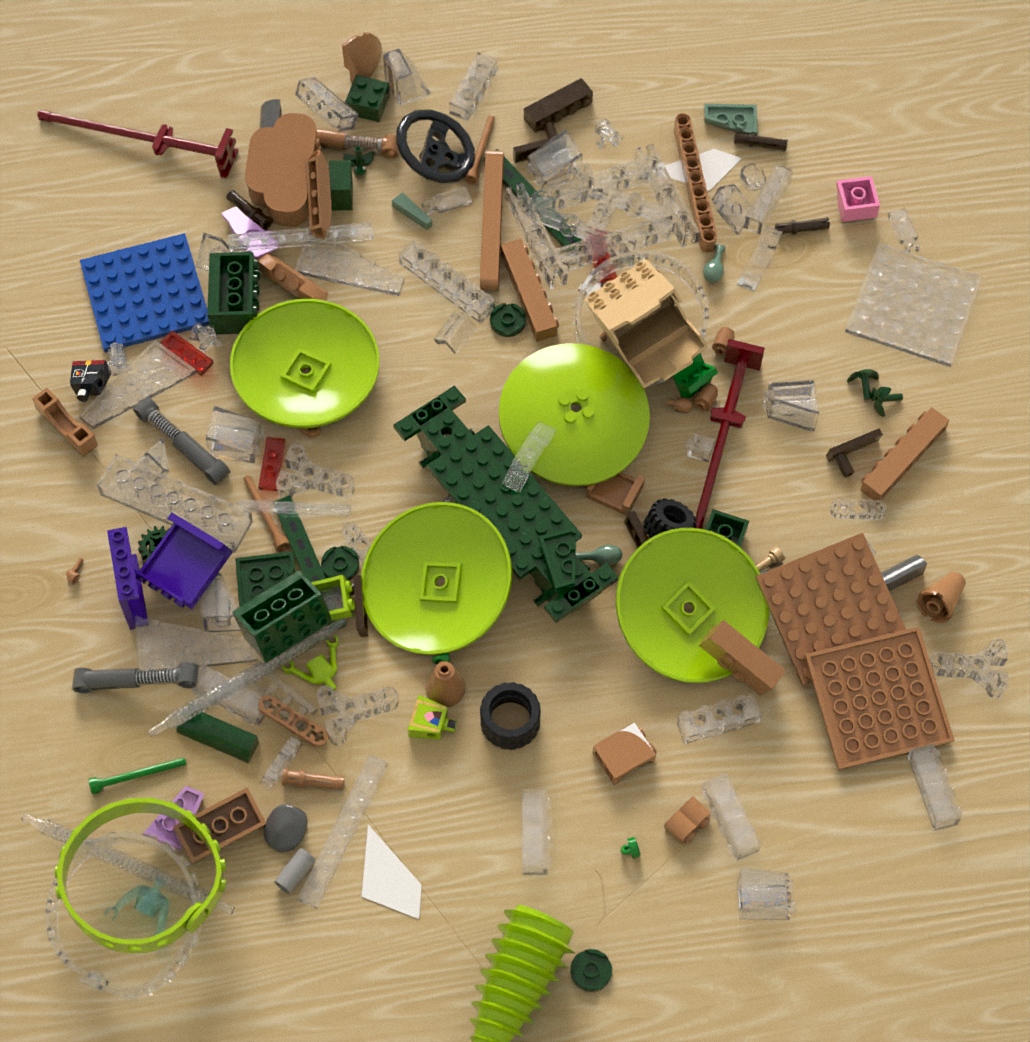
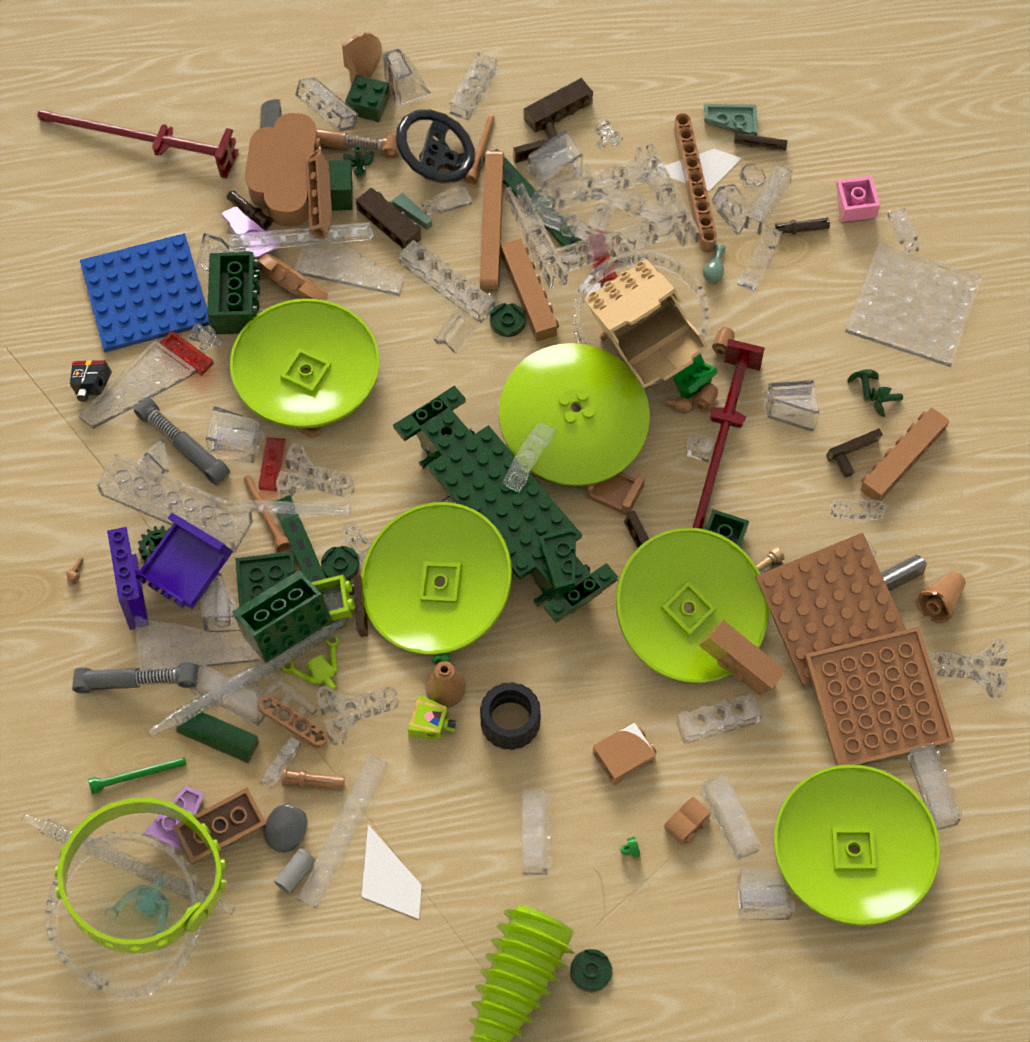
(53, 411): medium nougat arch -> none
(118, 360): clear piece -> none
(388, 218): none -> dark brown brick
(604, 554): sand green piece -> none
(666, 516): black tyre -> none
(864, 810): none -> lime dish

